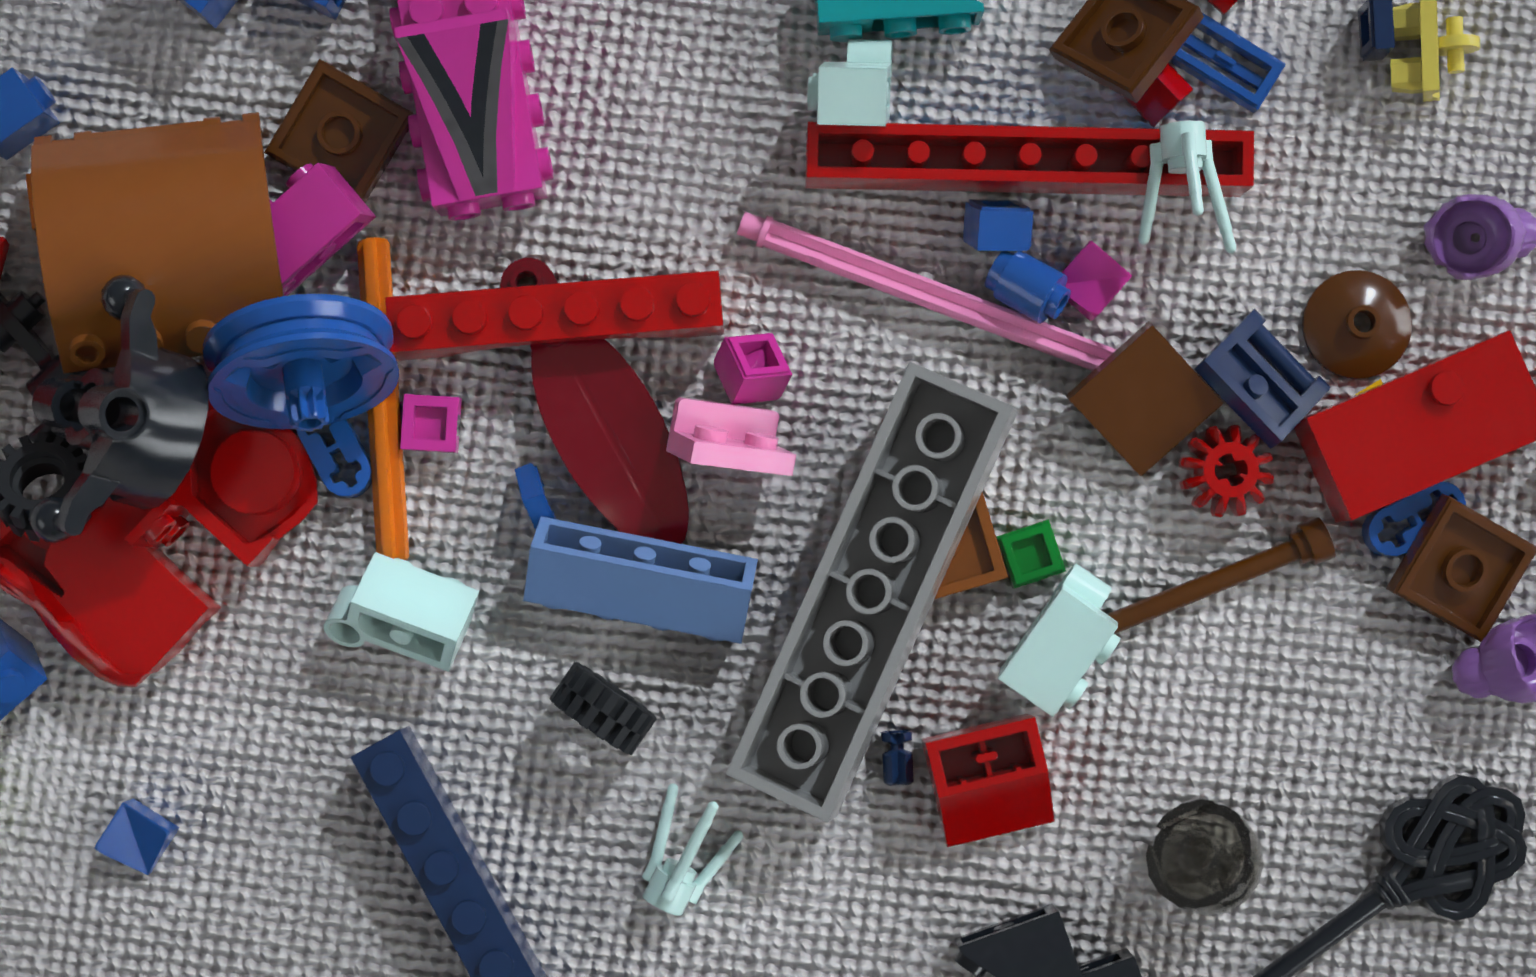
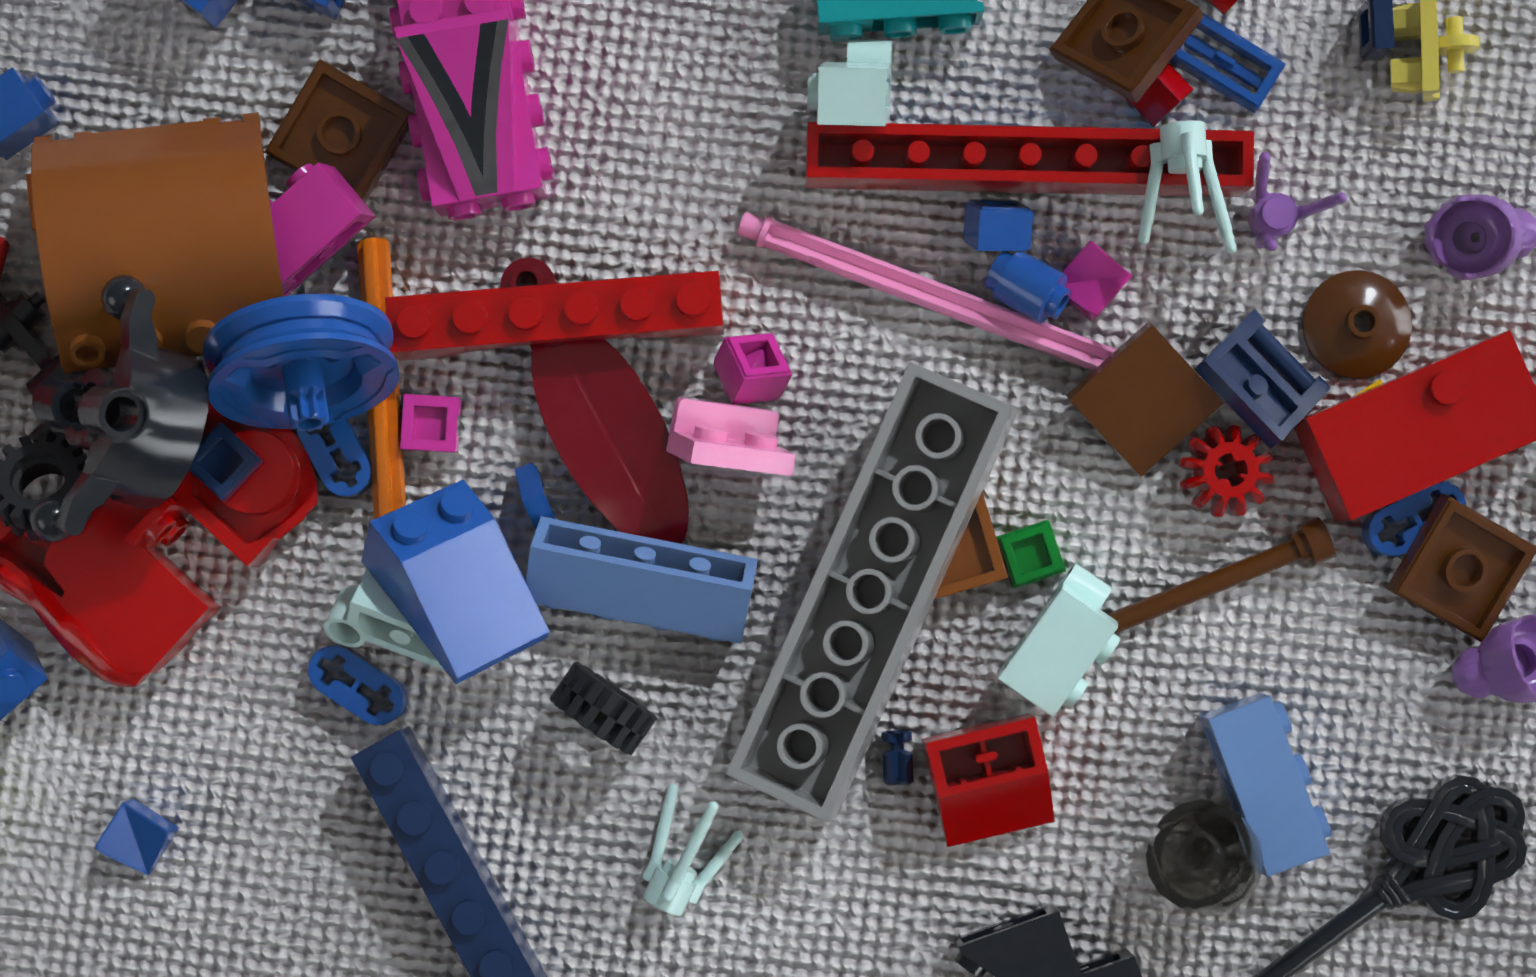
(224, 462): none -> dark blue tile
(349, 695): none -> blue beam
(454, 580): none -> slope
(1267, 780): none -> medium blue brick
(1277, 213): none -> medium lavender plant

